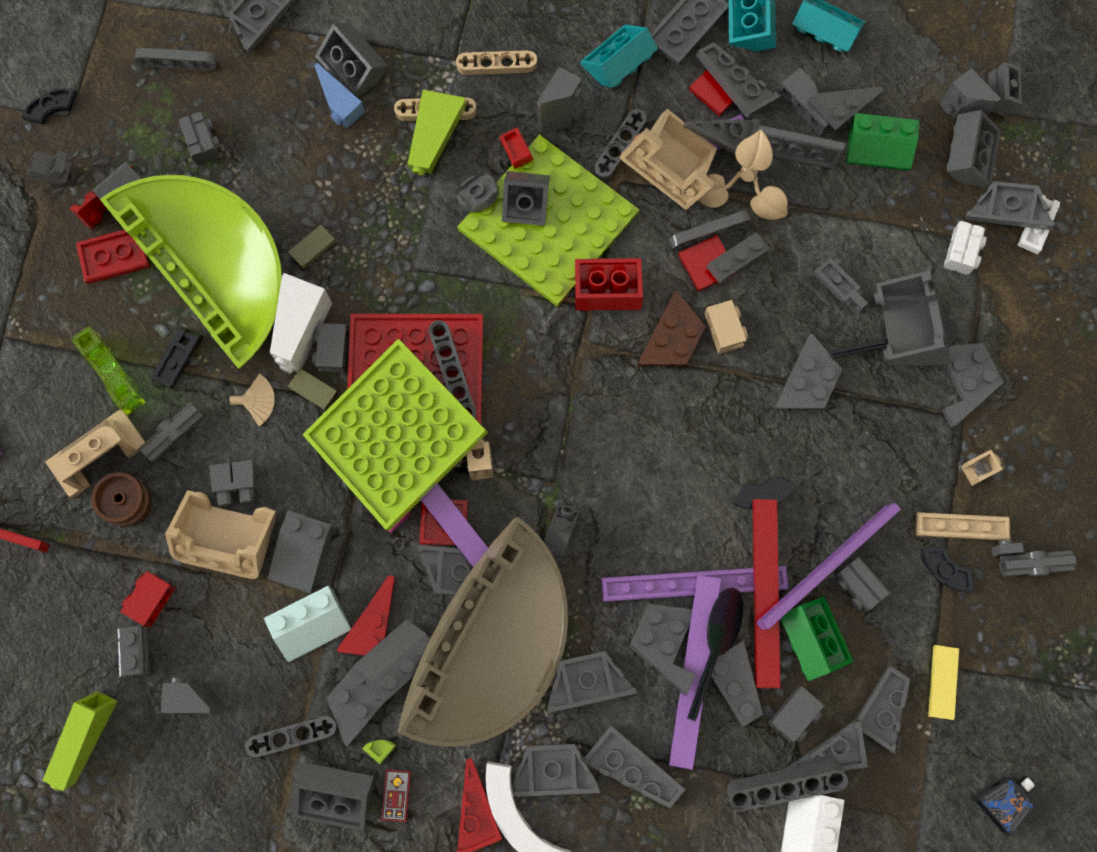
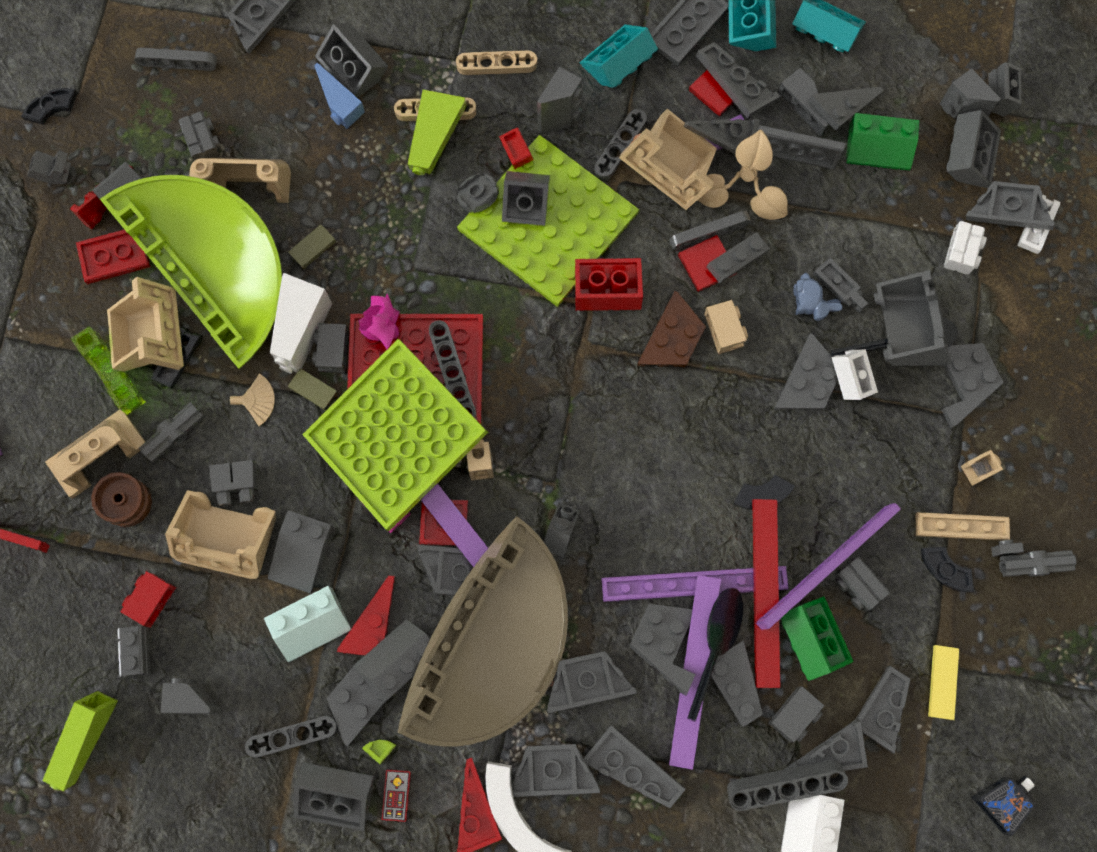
(145, 328): none -> tan windscreen
(220, 170): none -> tan windscreen
(380, 321): none -> dark pink hair
(810, 299): none -> sand blue animal
(854, 374): none -> white brick

